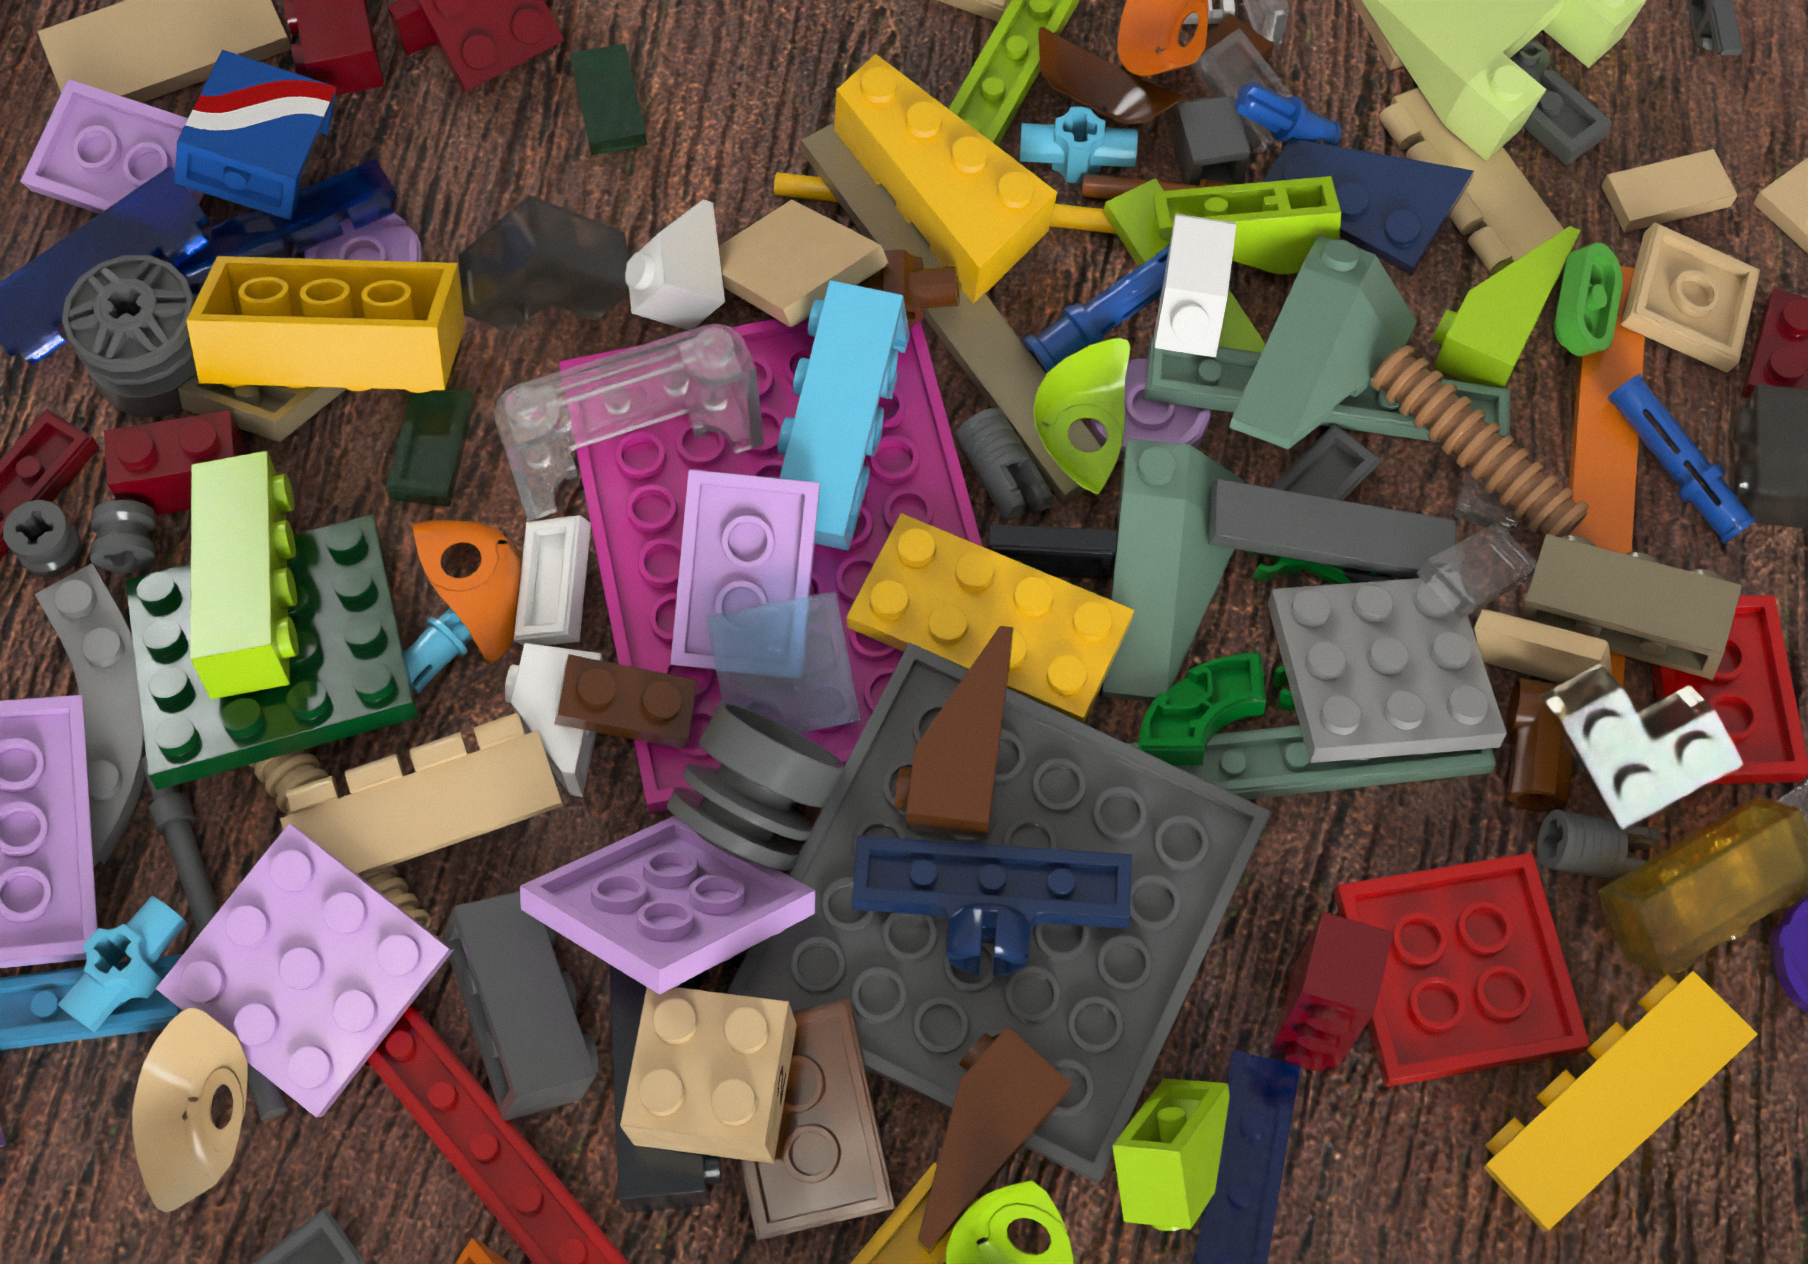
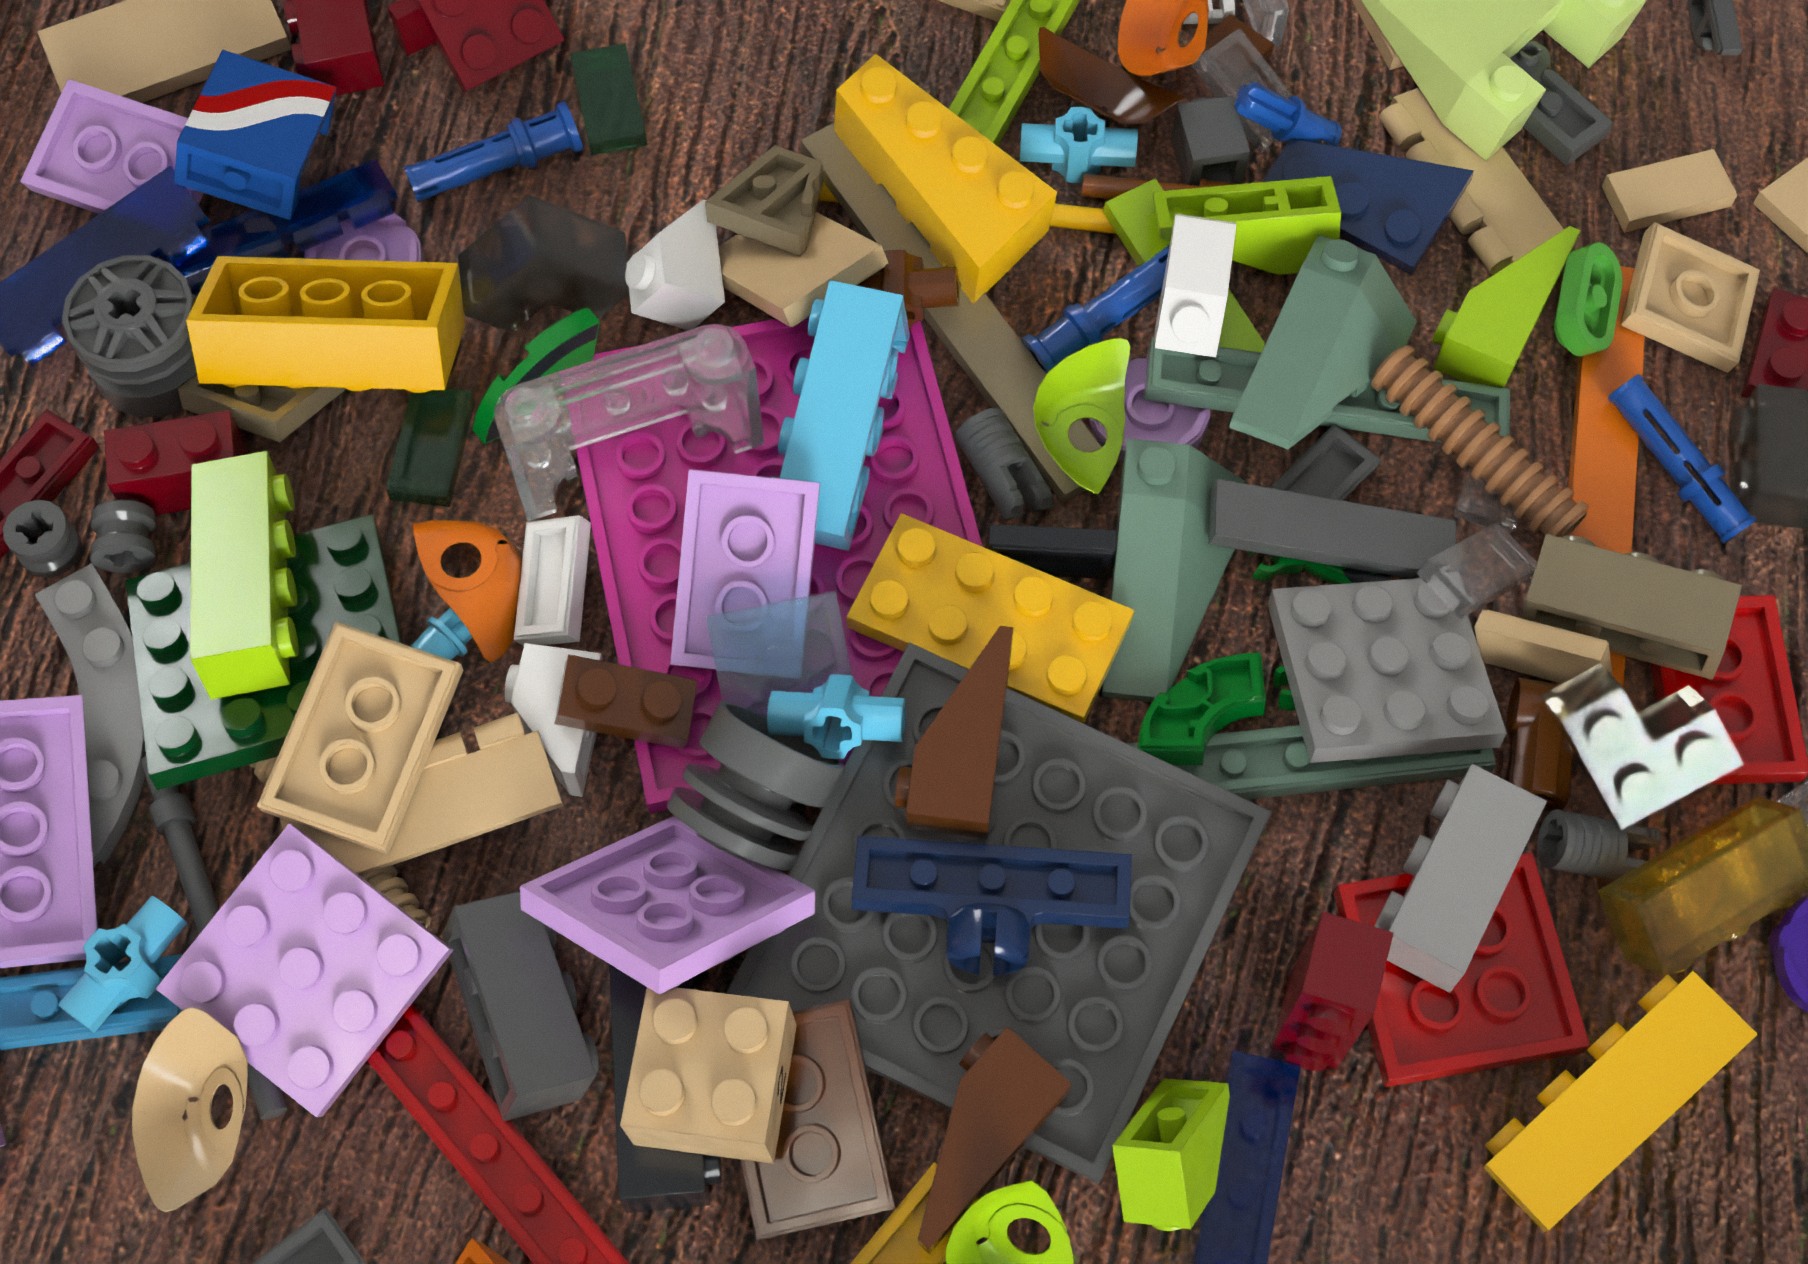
(361, 738): none -> tan tile
(518, 145): none -> blue pin
(555, 349): none -> green tile
(771, 200): none -> dark tan wing
(836, 716): none -> medium azure axle
(1458, 875): none -> light grey brick

